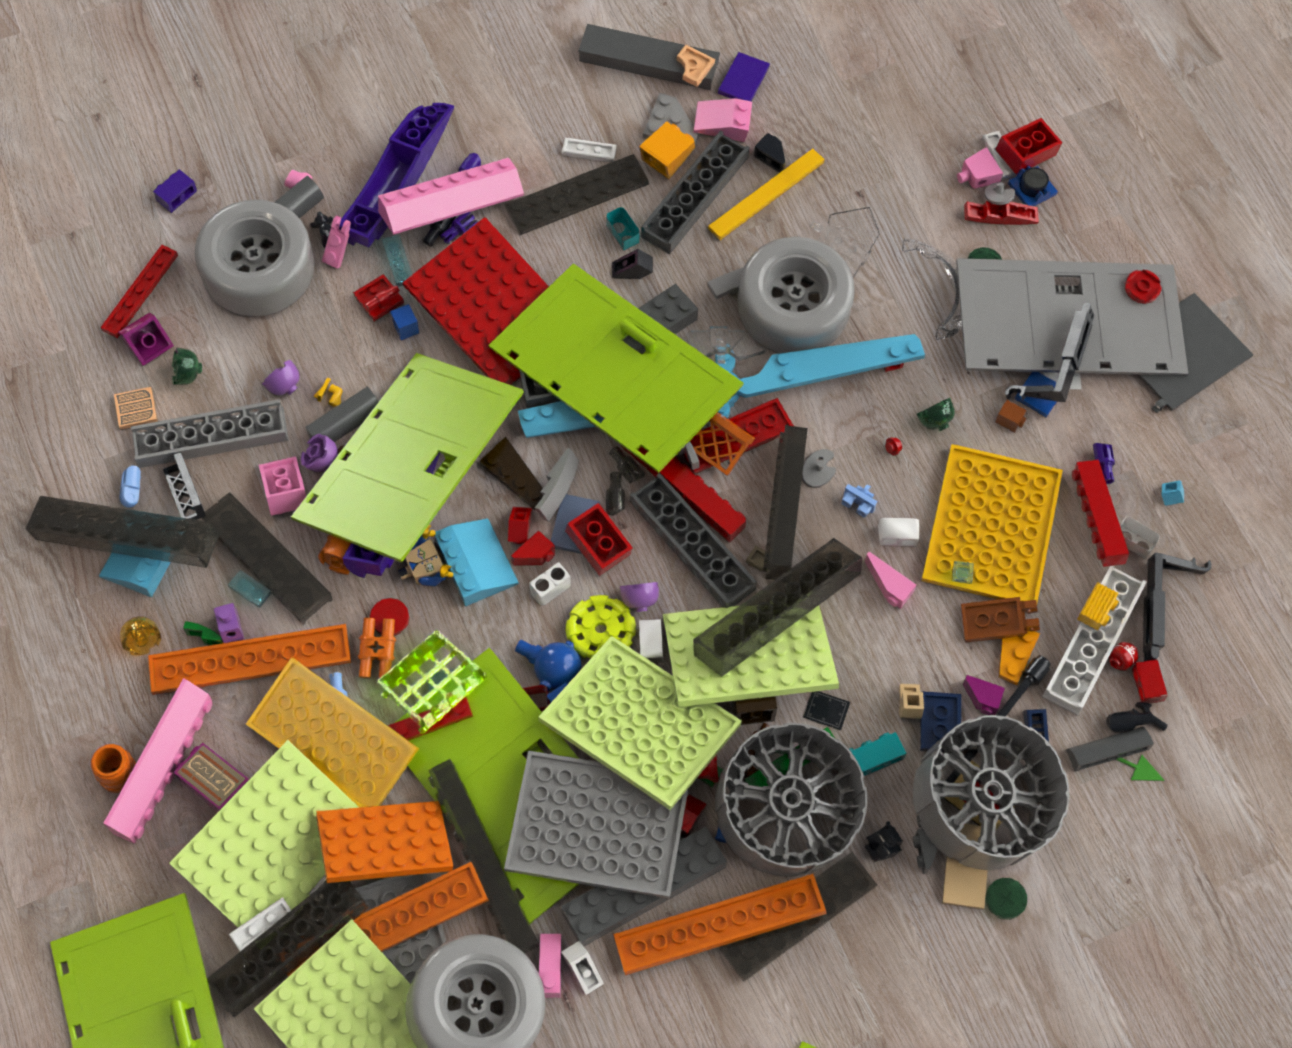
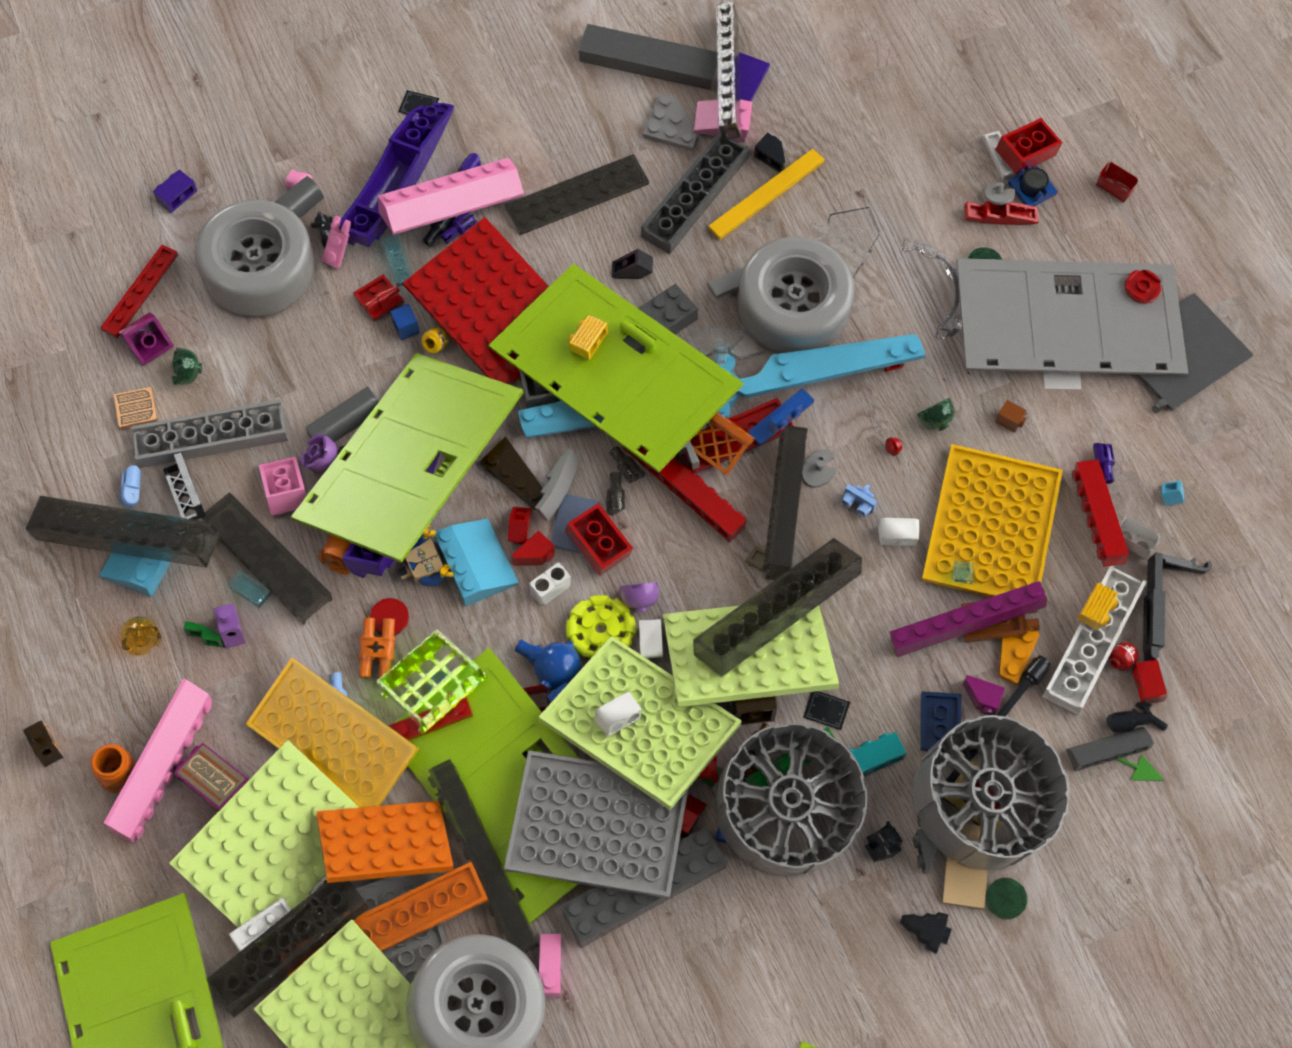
(41, 739): none -> dark brown torso
(248, 658): orange plate -> none
(283, 379): medium lavender cylinder -> none
(335, 399): yellow piece -> none
(413, 100): none -> black sticker
(435, 340): none -> yellow head
(582, 967): white slope -> none
(588, 337): none -> yellow brick
(589, 150): white tile -> none
(617, 714): none -> white piece
(620, 215): teal piece -> none
(667, 149): light orange slope -> none
(693, 542): dark grey tile -> none
(695, 64): light nougat tile -> none
(719, 924): orange plate -> none
(728, 71): none -> clear smoke brick
(781, 416): none -> blue bracket
(839, 889): clear smoke plate -> none
(893, 585): bright pink slope -> none
(911, 701): tan brick -> none
(929, 929): none -> black rock
(968, 618): none -> magenta brick
(980, 170): bright pink torso -> none
(1039, 405): blue tile -> none
(1043, 721): dark blue slope -> none
(1071, 356): black hinge -> none
(1117, 175): none -> red piece

